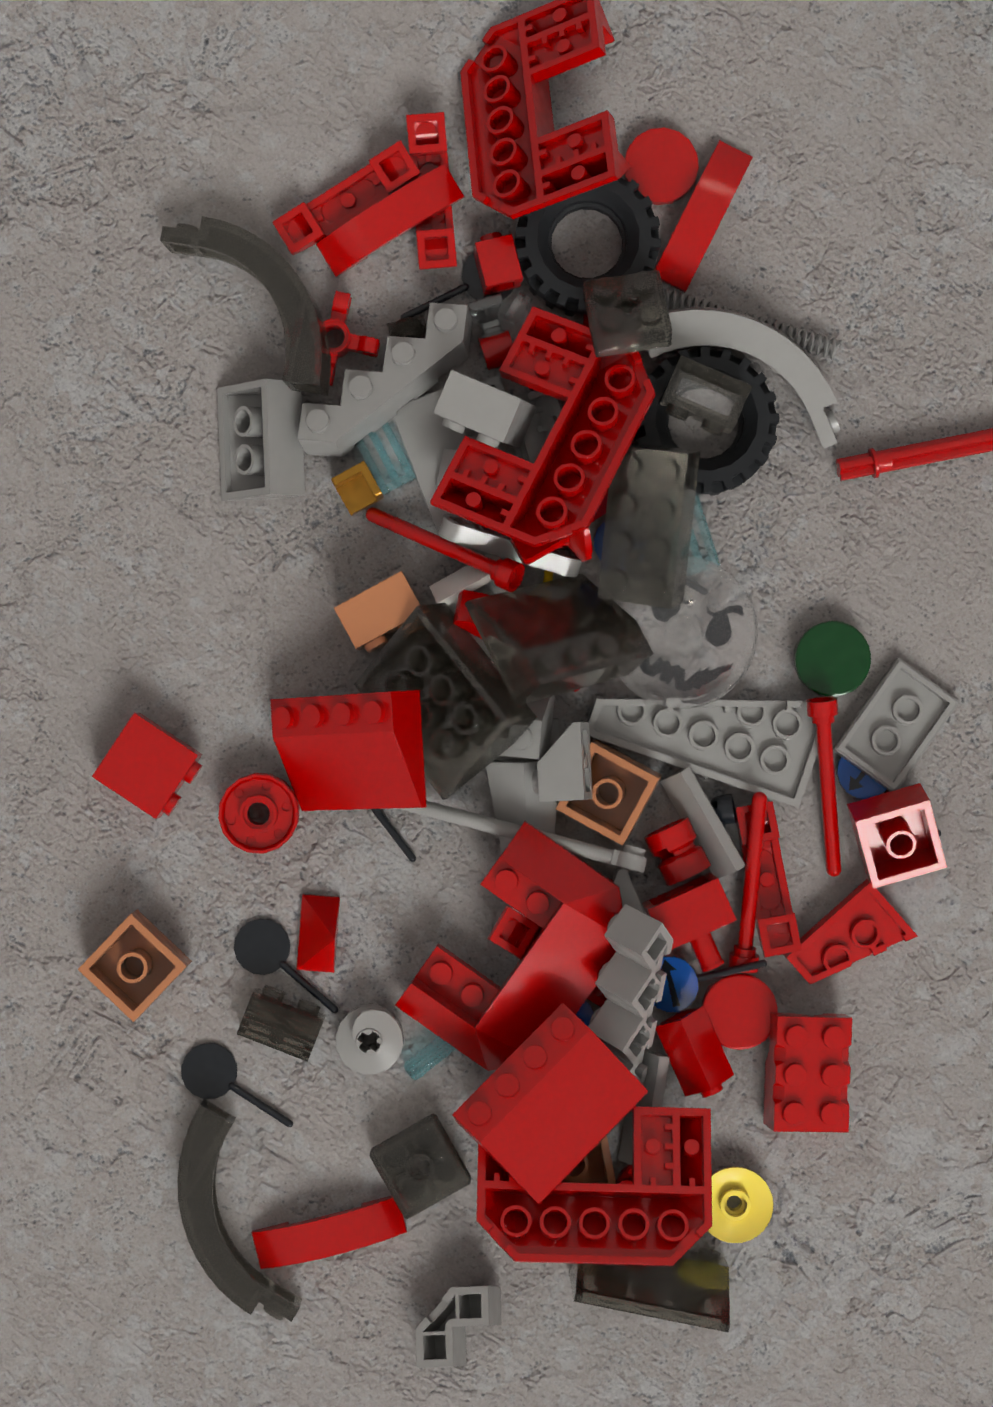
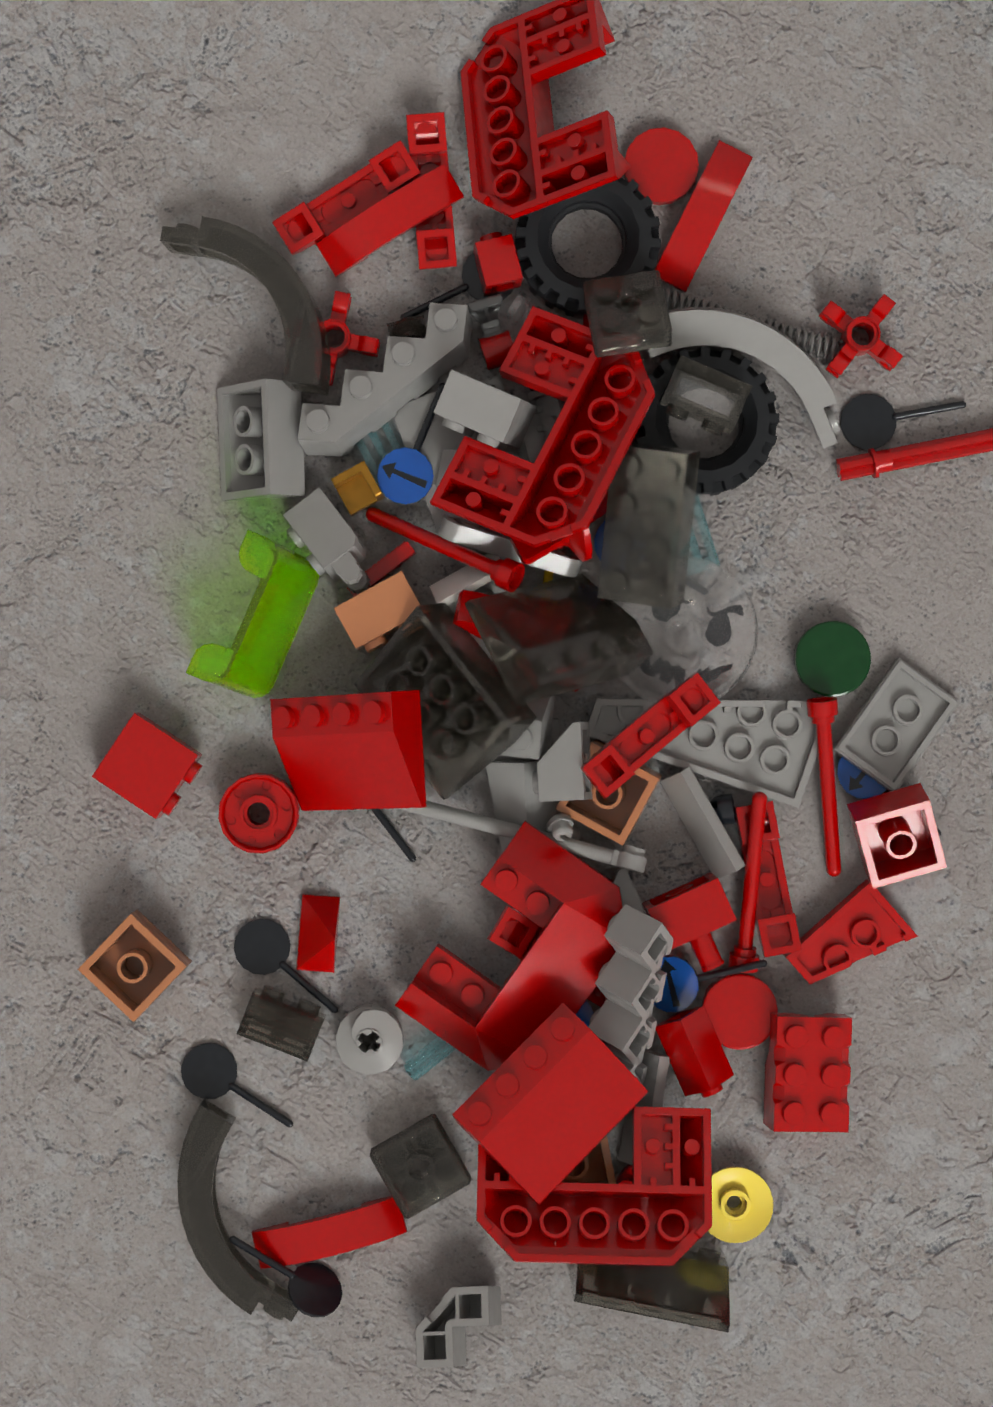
(269, 622): none -> clear neon green windscreen
(311, 1286): none -> black piece
(329, 539): none -> light grey hinge
(388, 564): none -> red tile
(405, 472): none -> blue piece
(562, 826): none -> light grey arm
(649, 734): none -> red slope
(677, 851): red wheel -> none
(838, 319): none -> red pin
(871, 421): none -> black piece

